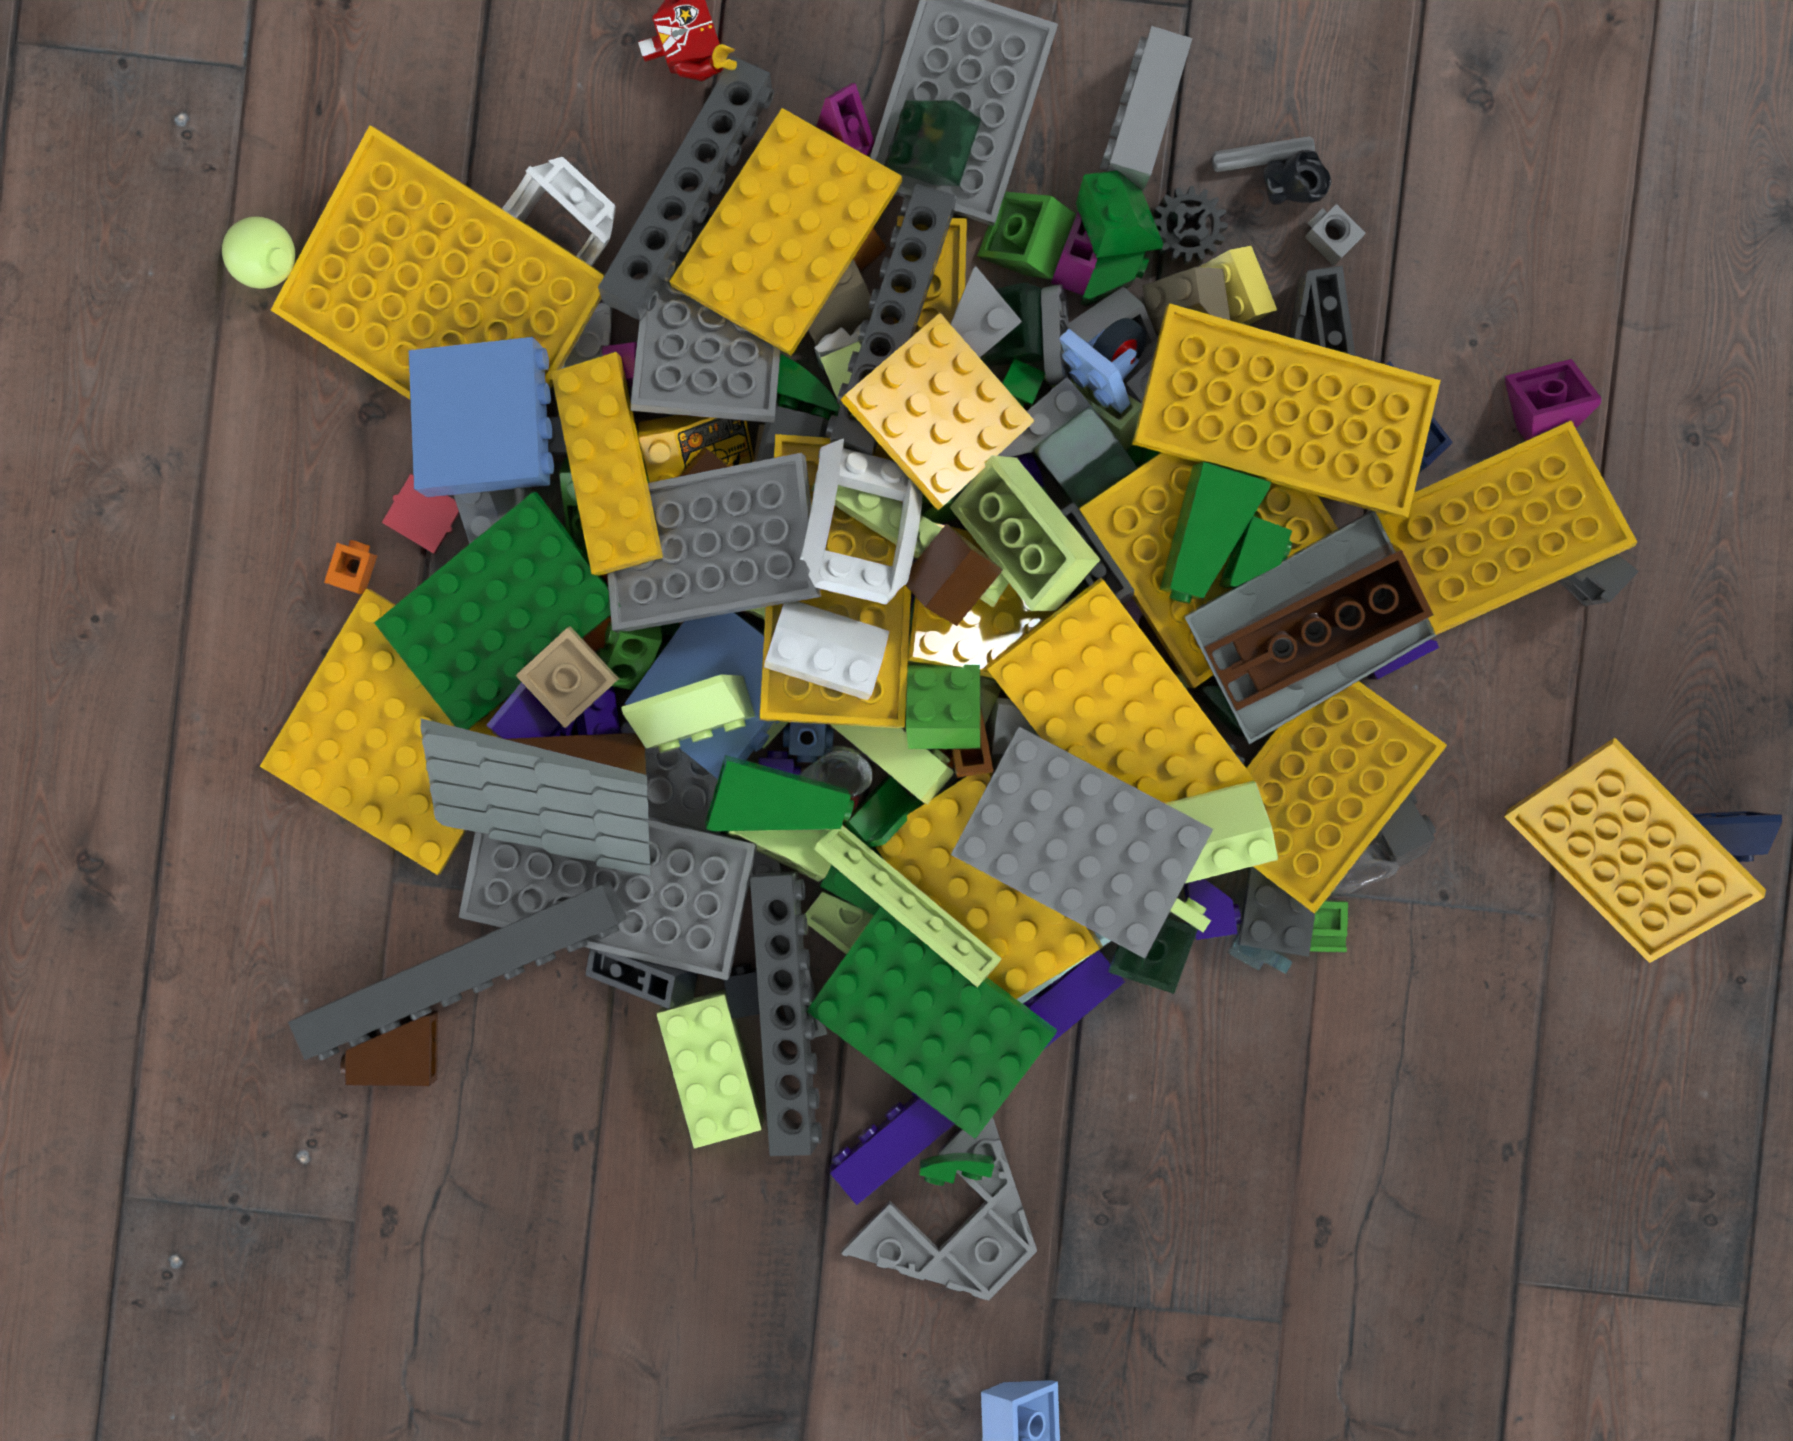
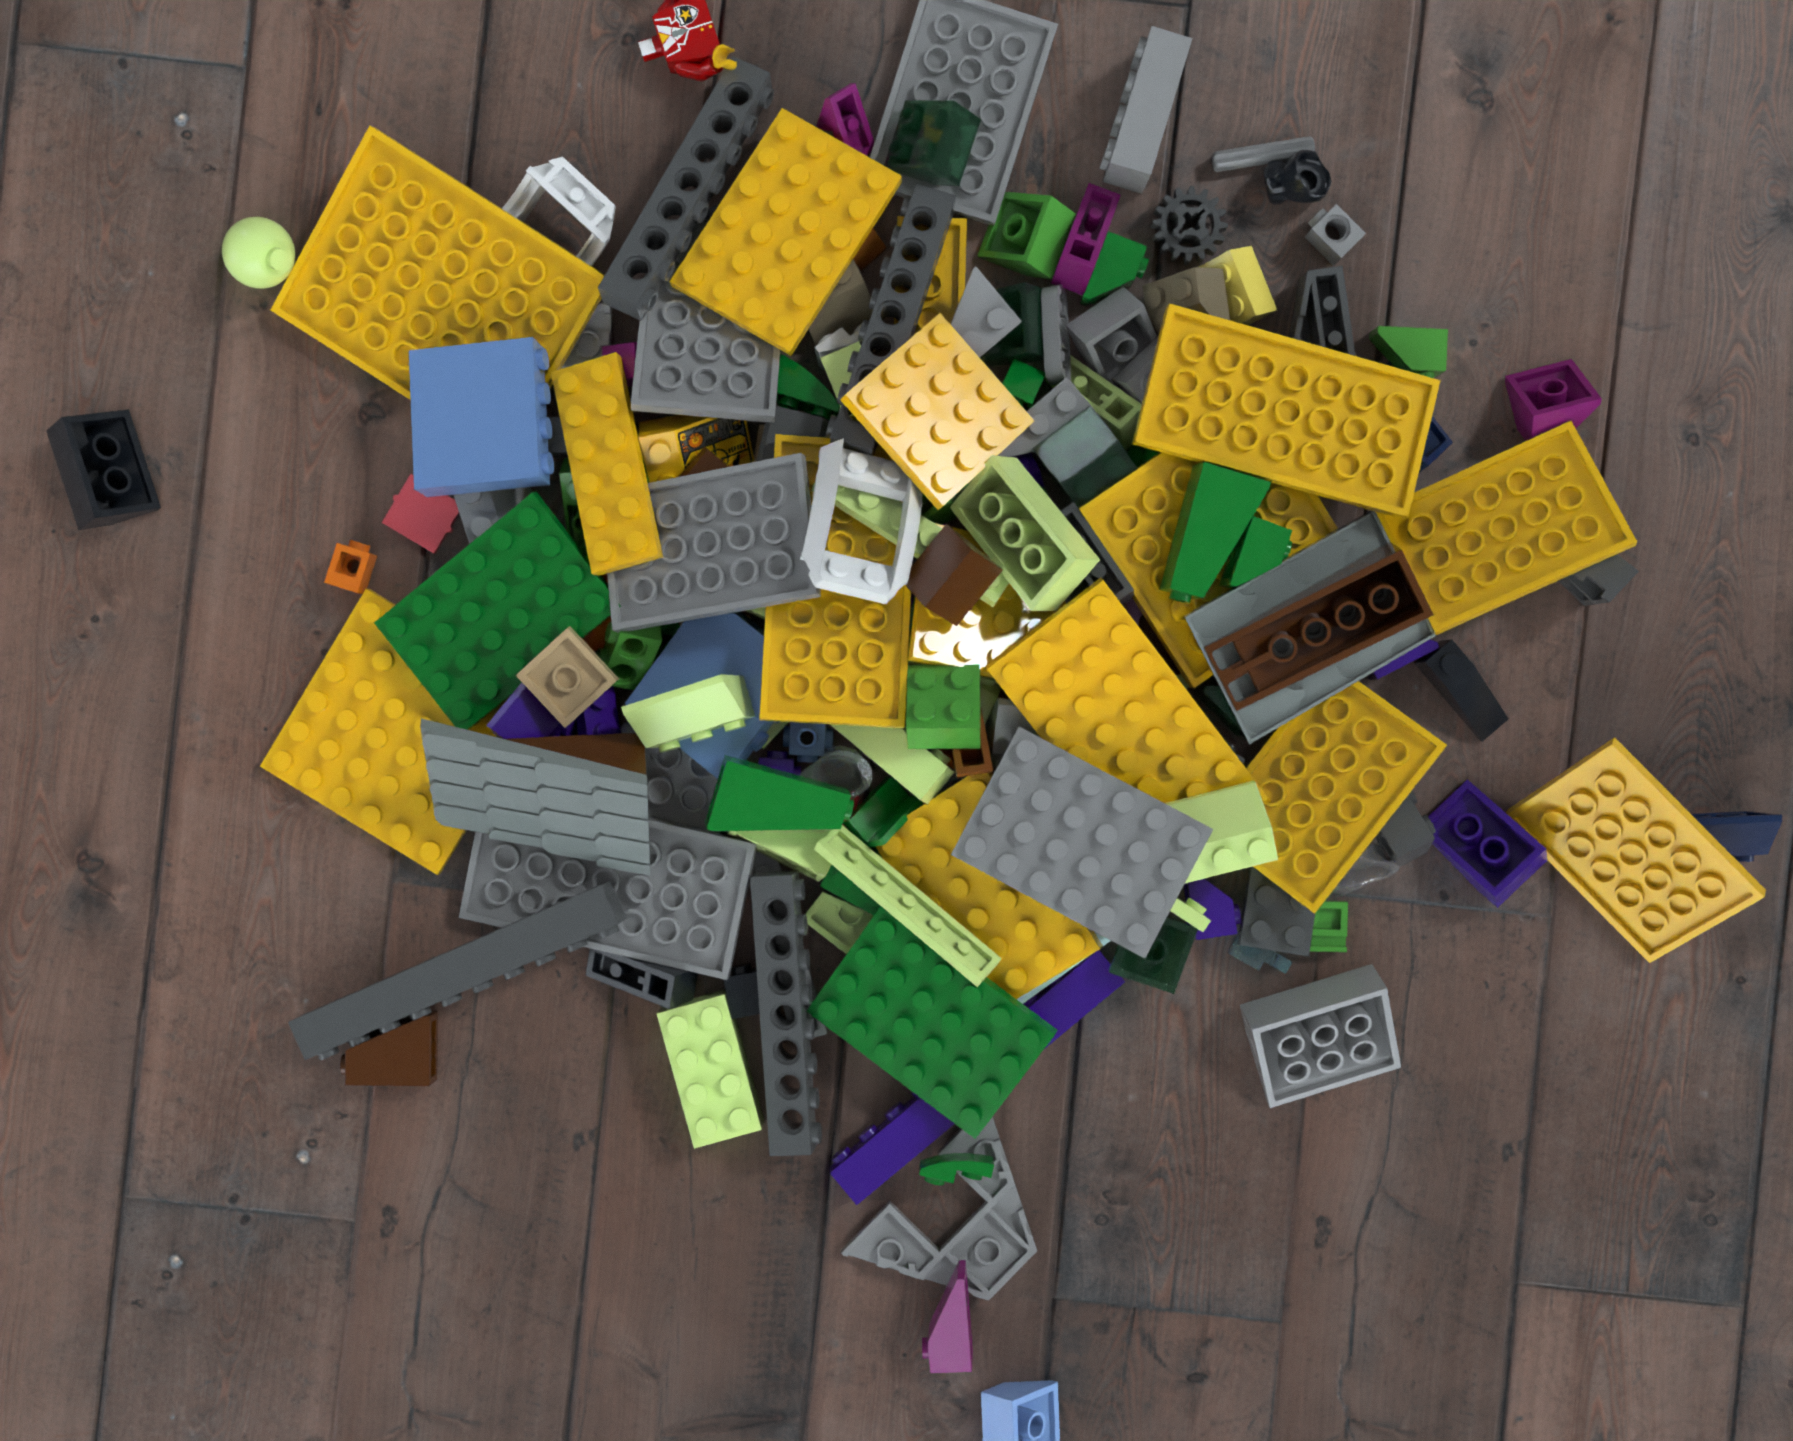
(102, 468): none -> black slope
(827, 649): white slope -> none
(950, 1331): none -> magenta slope
(1105, 360): light blue plate -> none
(1116, 215): green slope -> none
(1322, 1035): none -> light grey slope
(1412, 348): none -> bright green slope
(1462, 688): none -> black slope
(1485, 843): none -> dark purple slope

